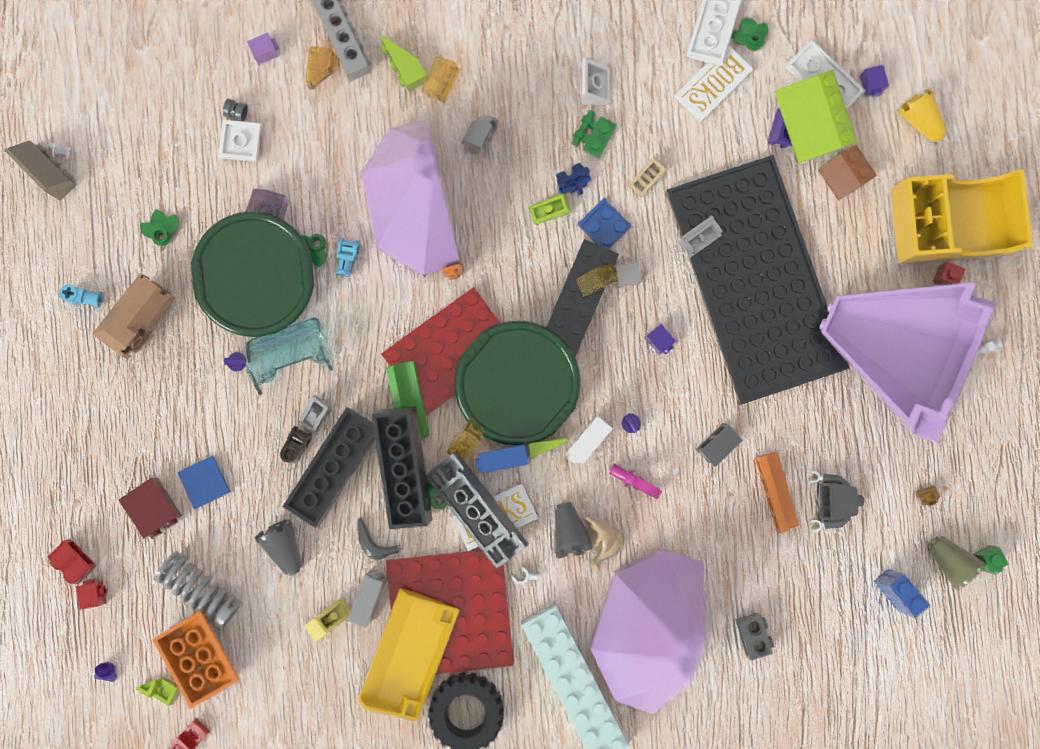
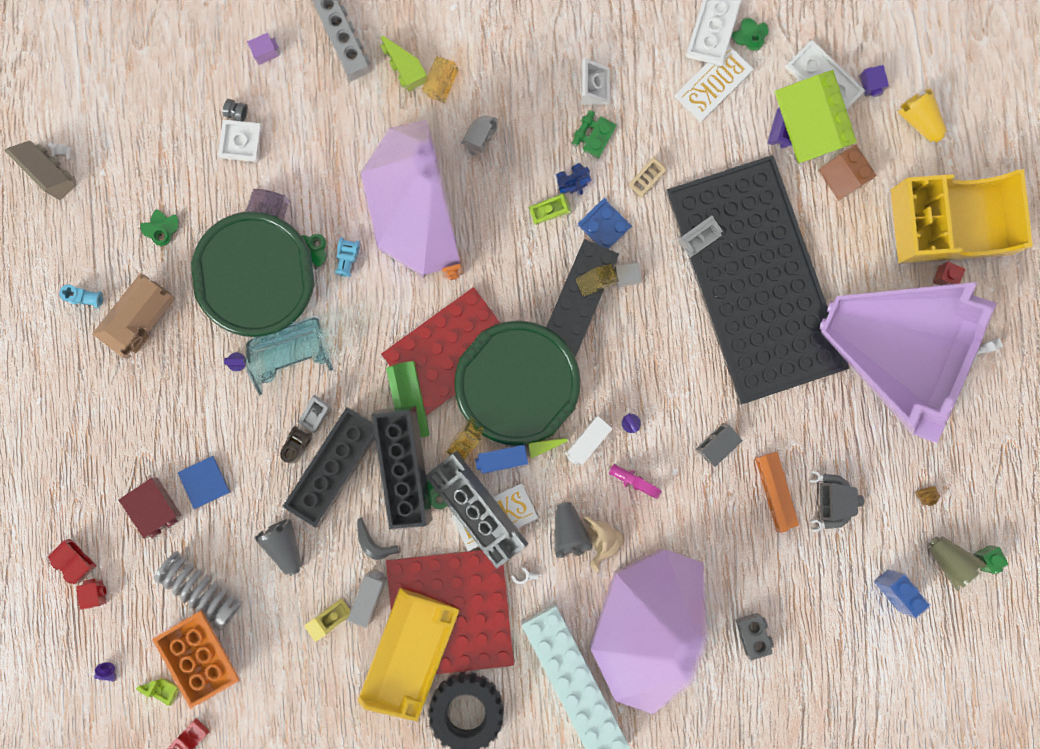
(320, 65): clear yellow slope -> none
(660, 340): dark purple brick -> none

